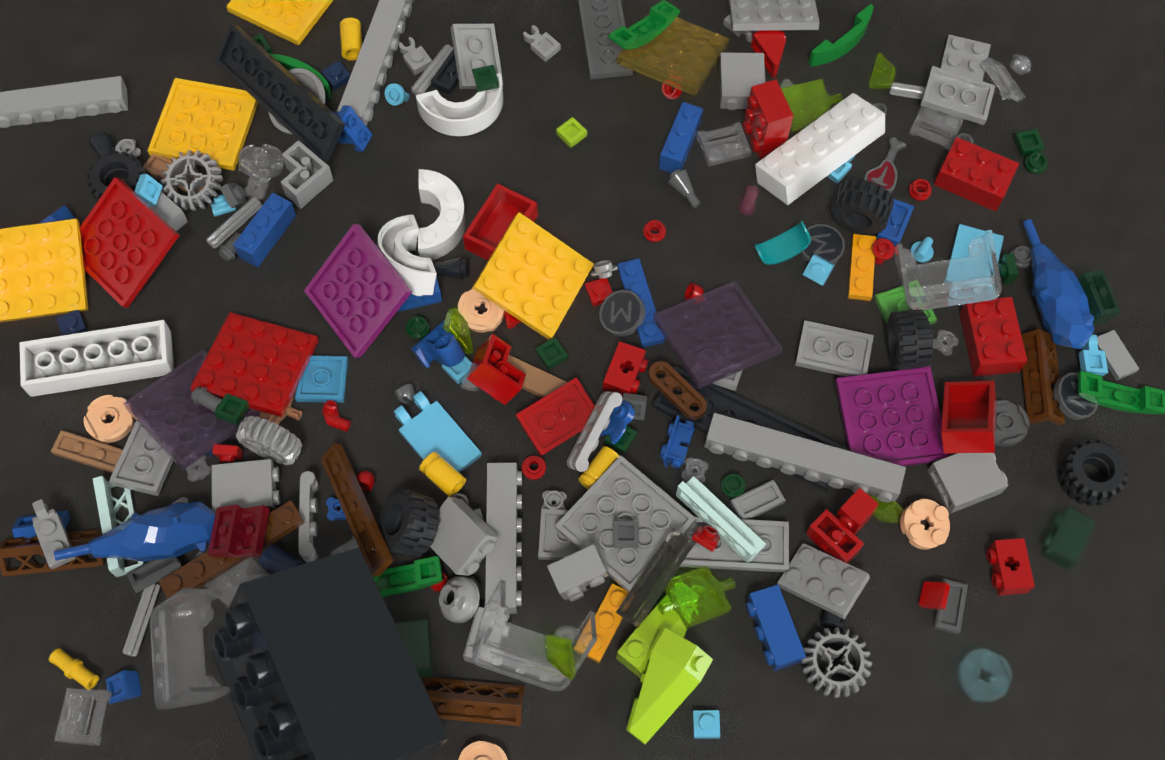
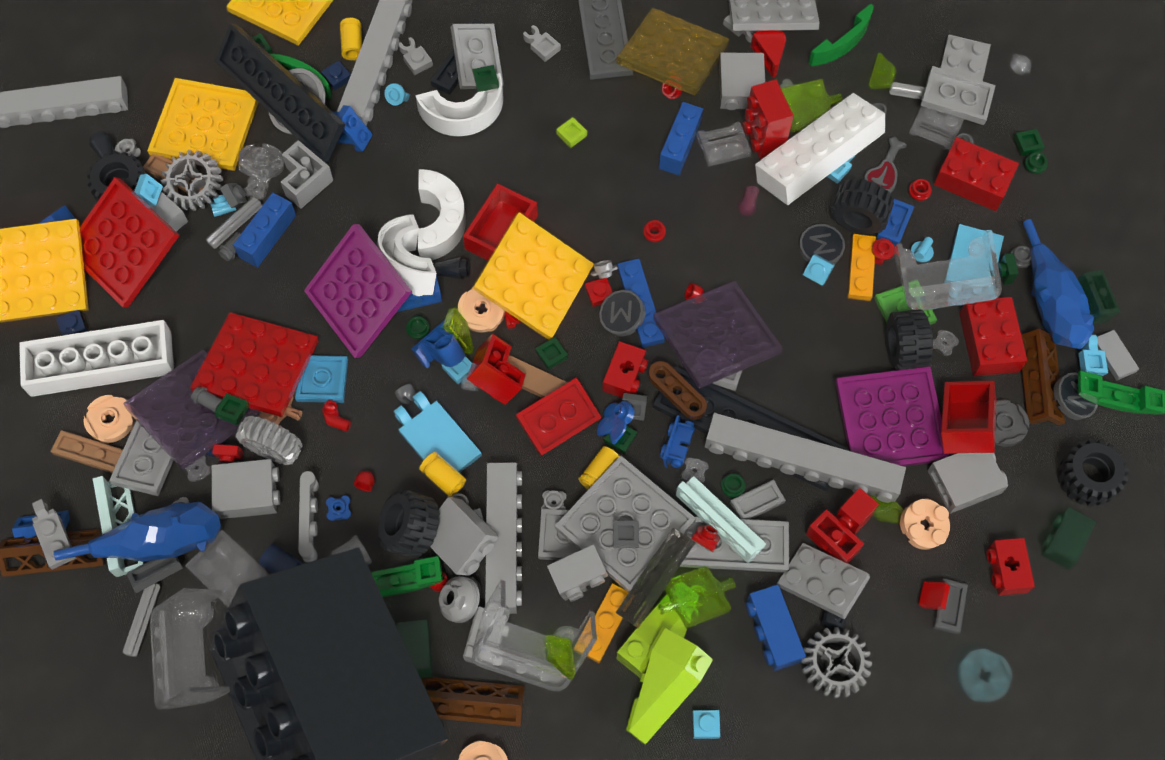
(73, 668): yellow pin -> none
(76, 716): clear plate -> none
(123, 686): blue slope -> none
(206, 568): reddish brown plate -> none
(238, 531): dark red slope -> none
(356, 510): reddish brown plate -> none
(425, 79): light grey axle -> none
(533, 474): red plate -> none
(595, 424): light grey plate -> none
(647, 29): green slope -> none
(680, 181): dark grey cone -> none
(785, 245): teal piece -> none
(834, 349): light grey plate -> none
(1002, 79): clear plate -> none

